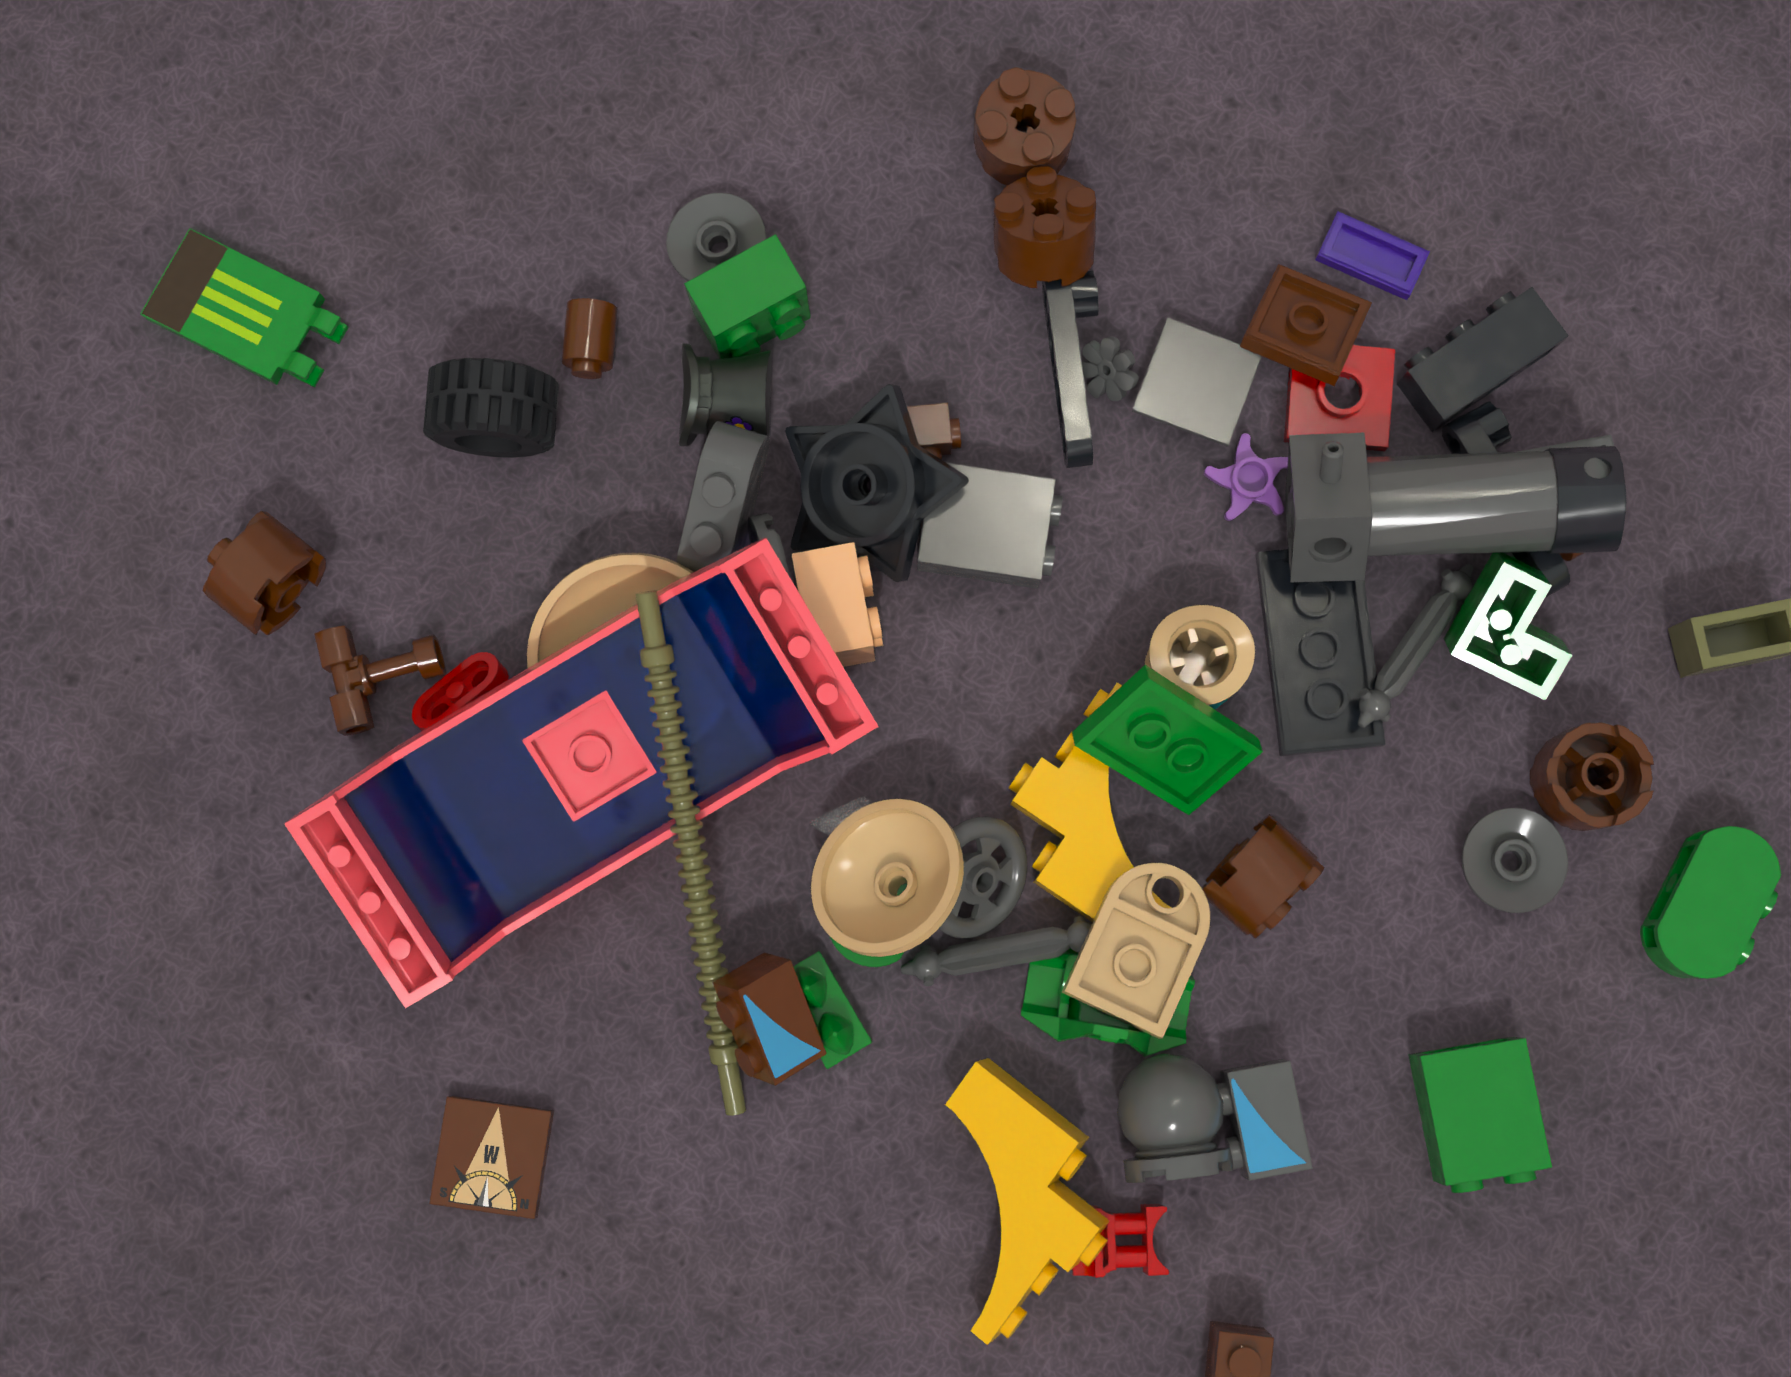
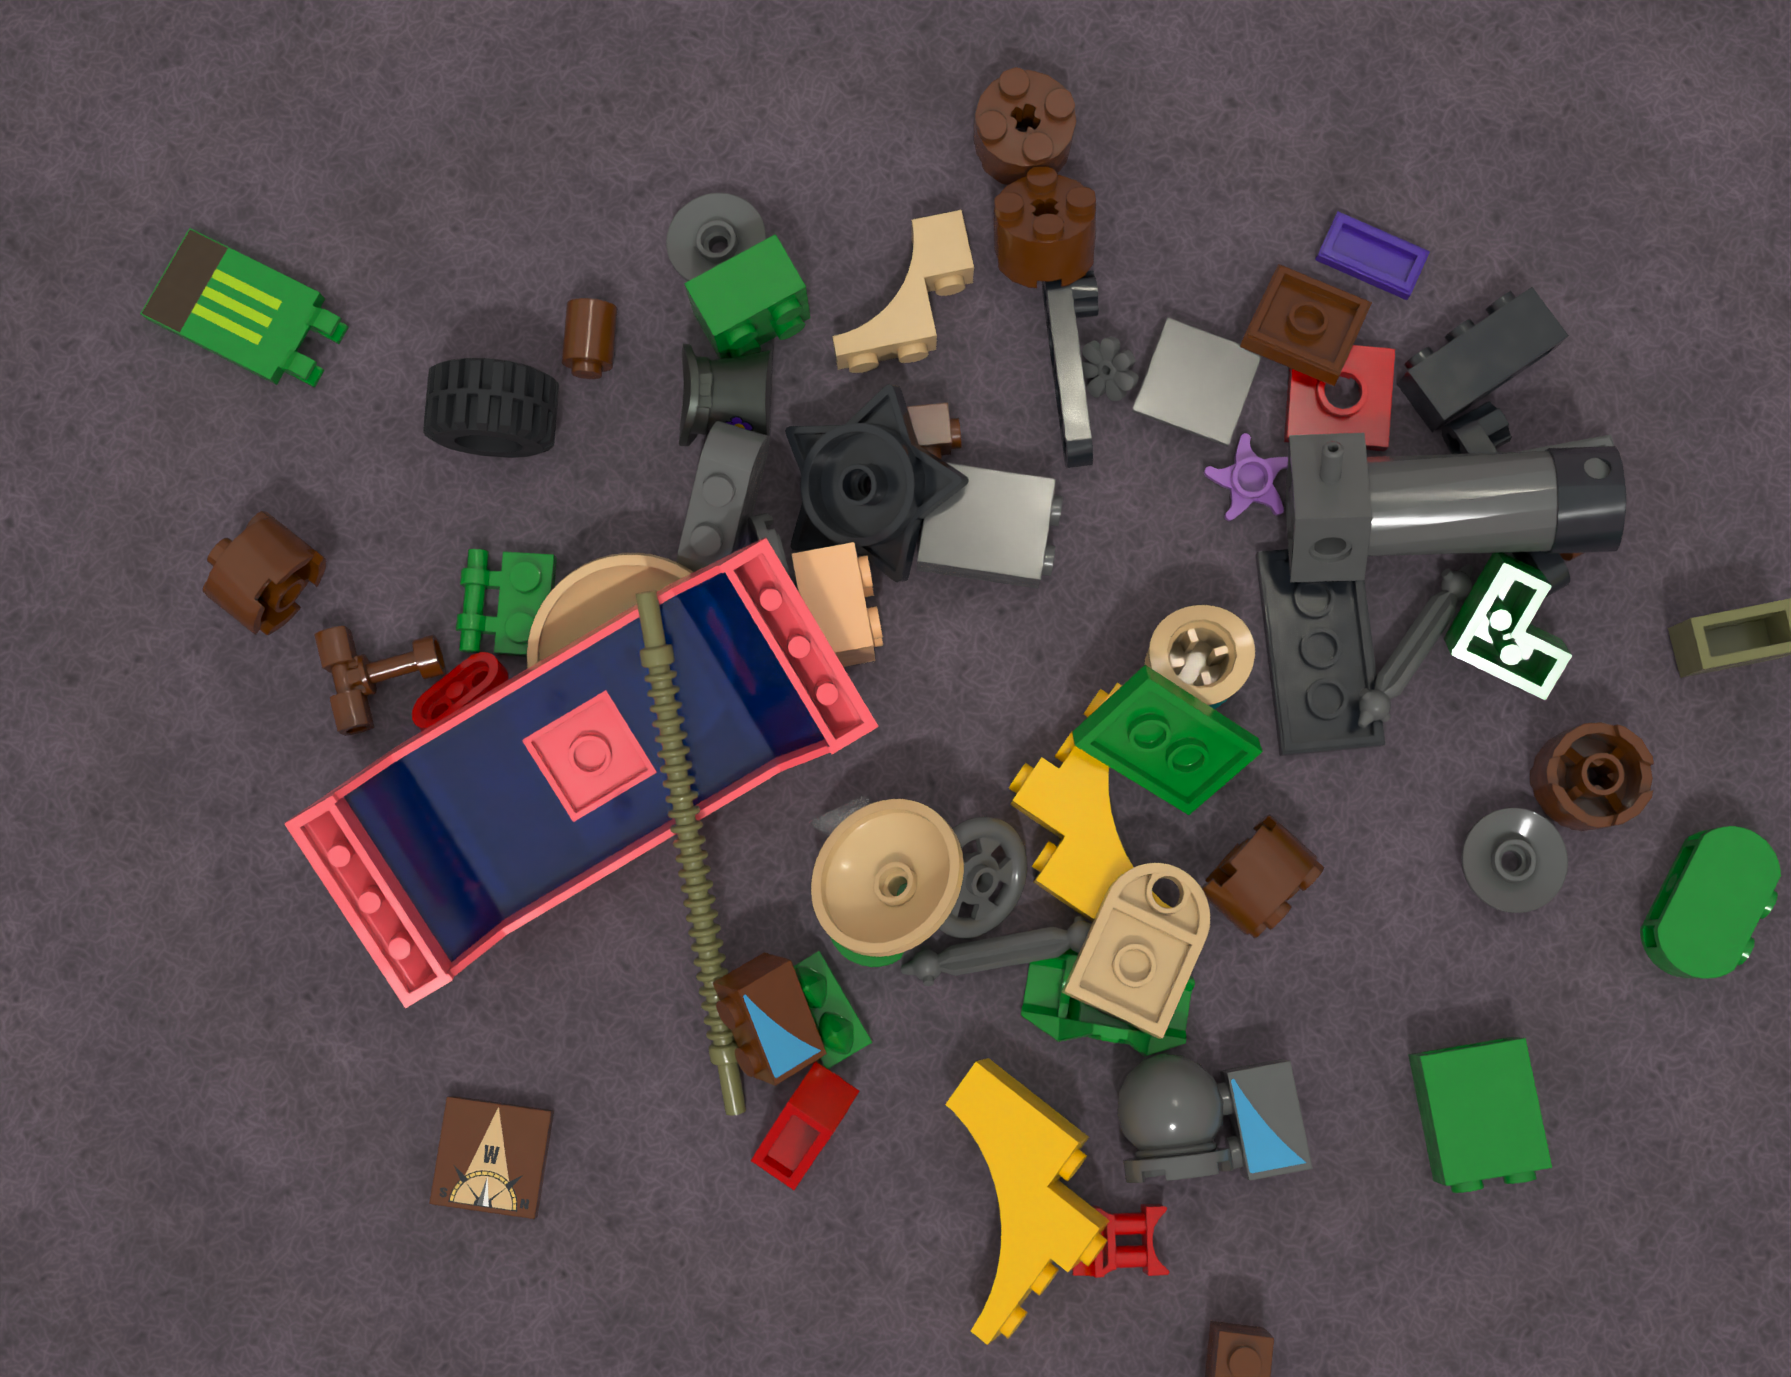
(523, 587): none -> green plate
(805, 1125): none -> red slope
(906, 325): none -> tan arch

